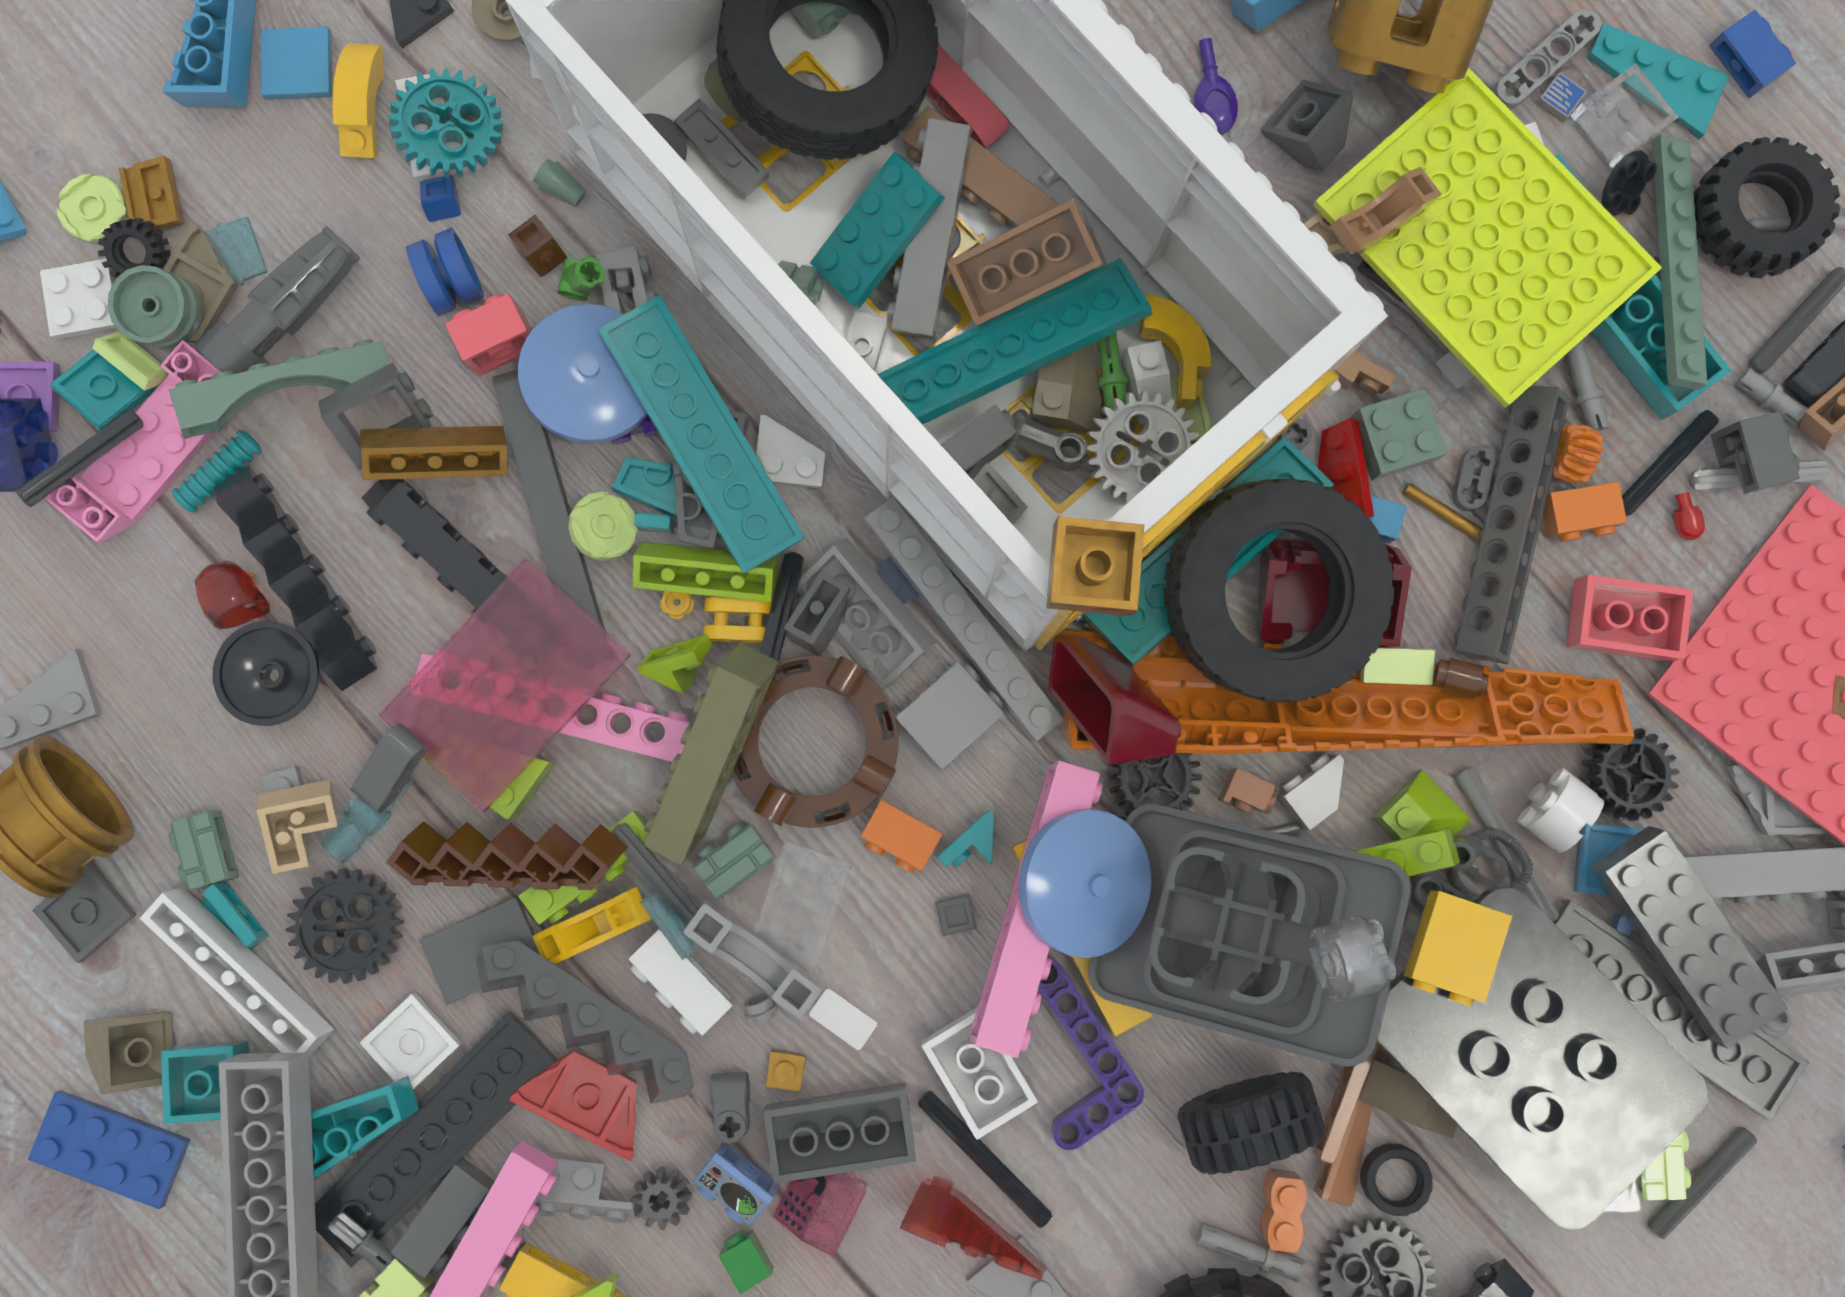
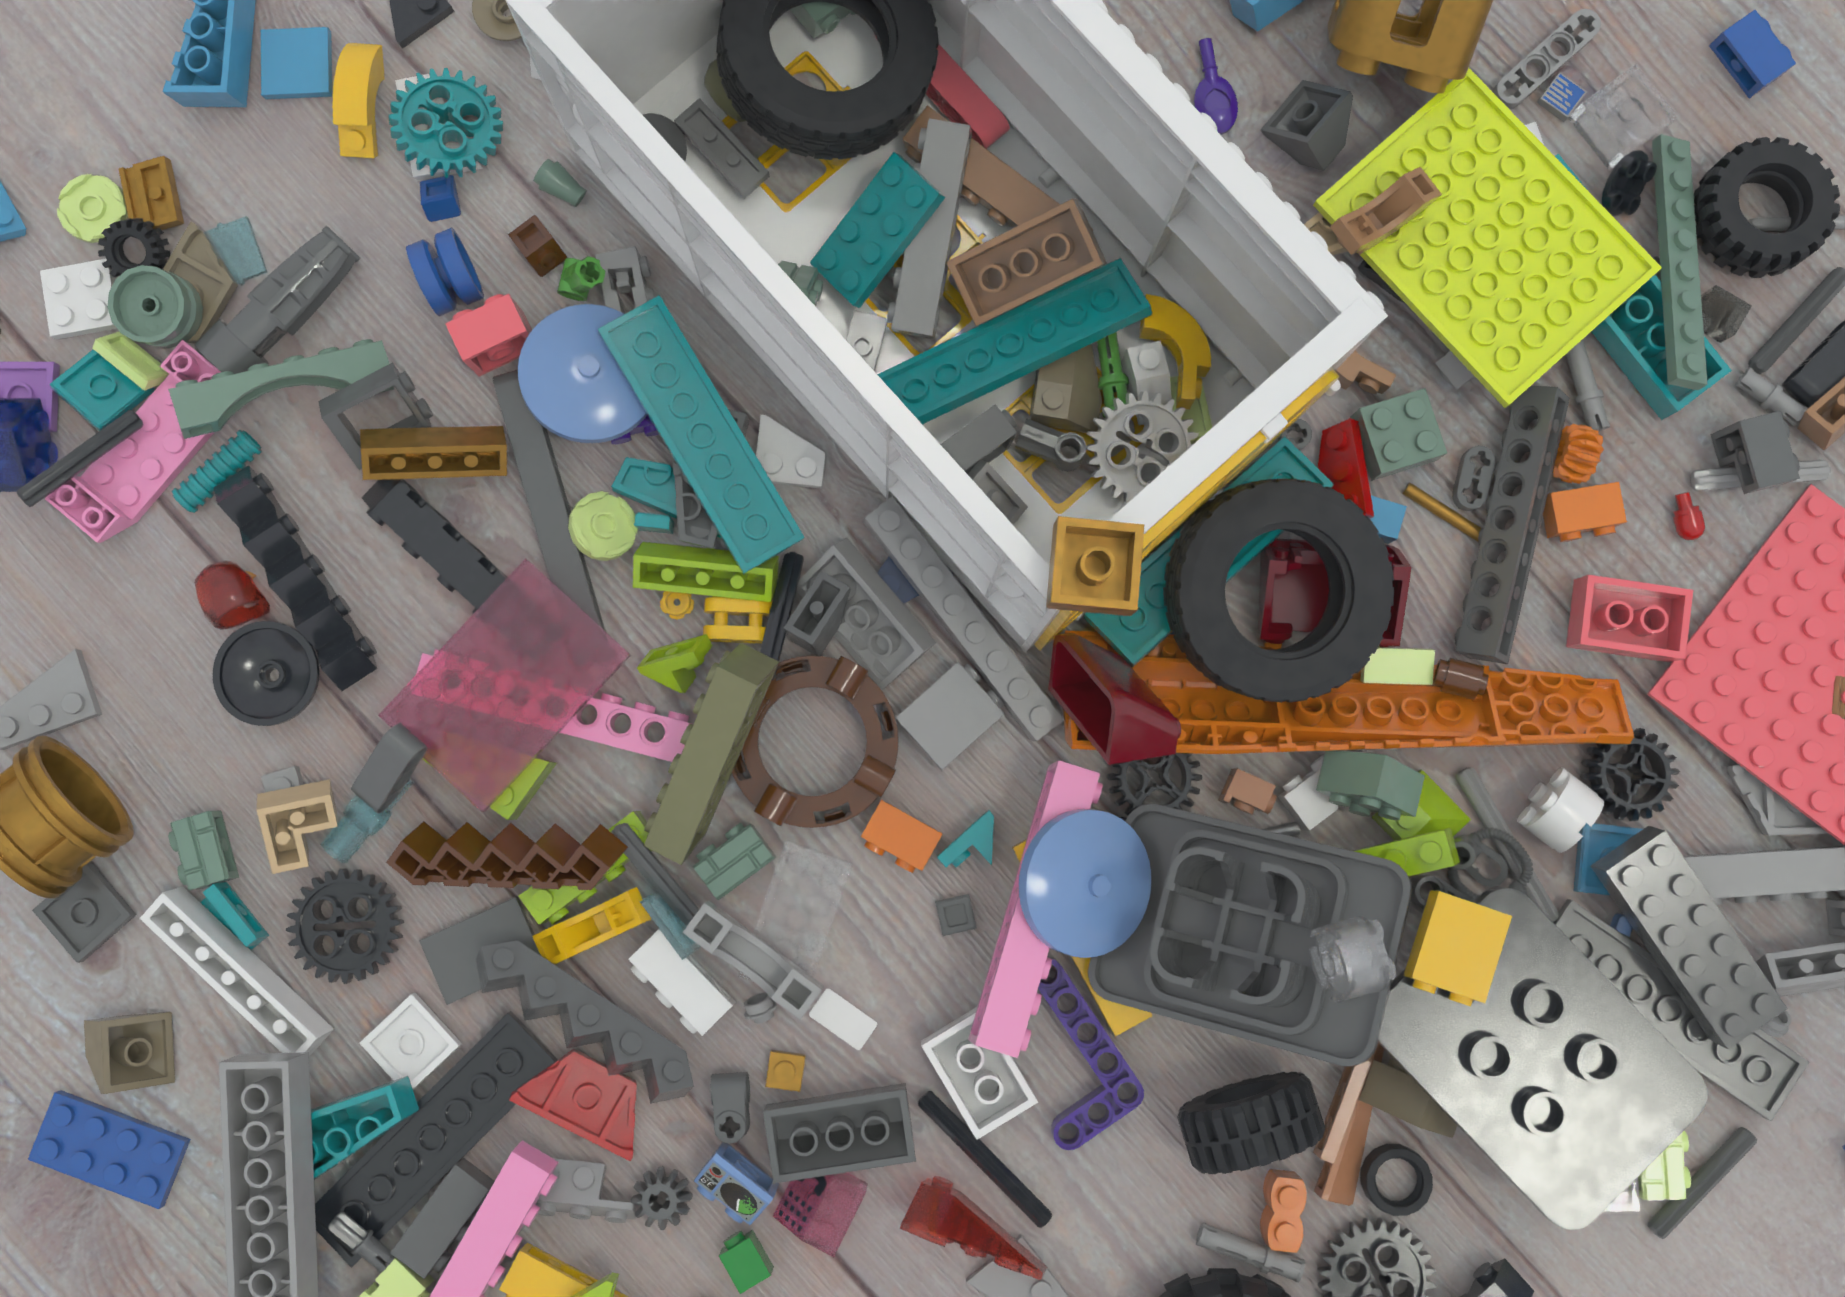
(192, 1080): teal brick -> none
(1370, 784): none -> sand green brick
(1668, 461): black axle -> none
(1684, 83): teal wing -> none
(1722, 313): none -> clear smoke panel

